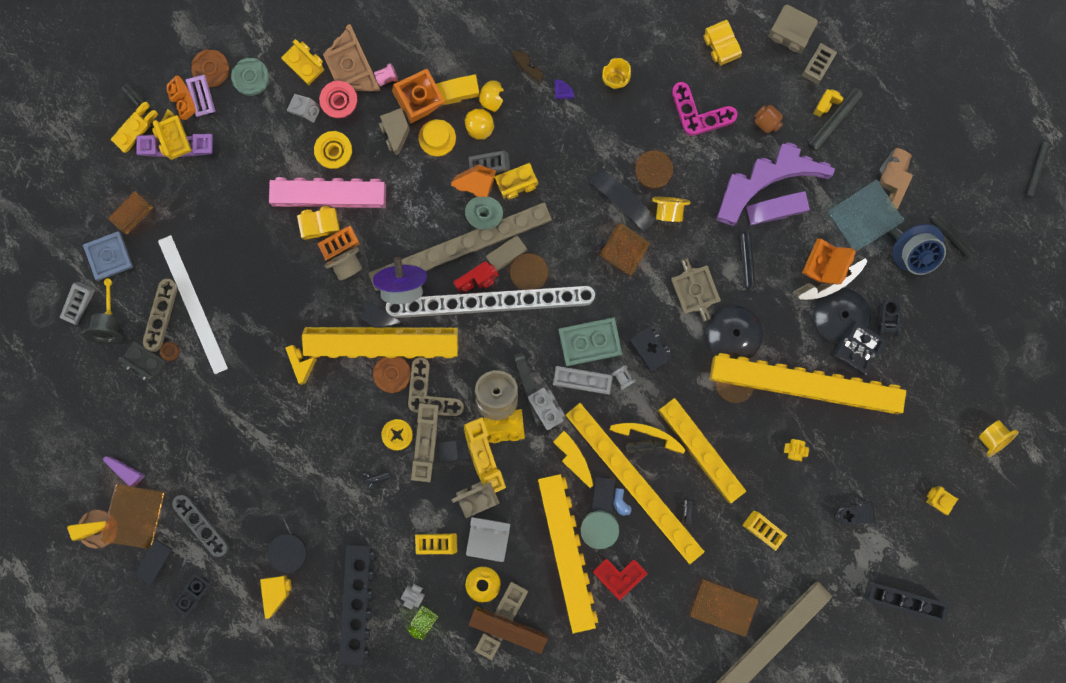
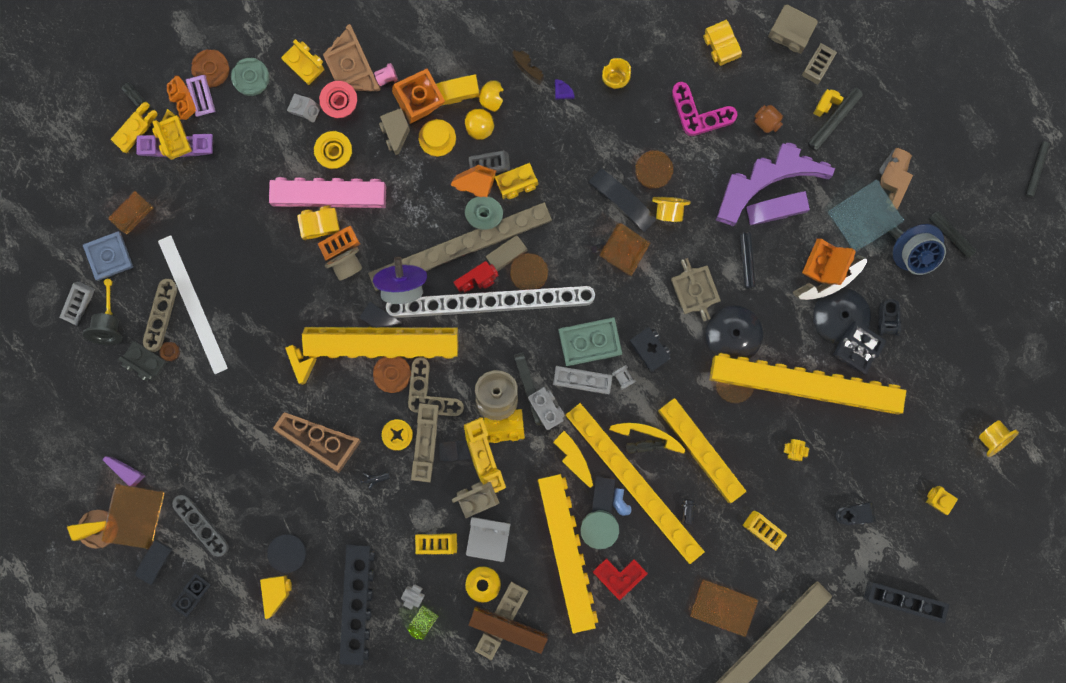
(320, 442): none -> medium nougat wedge

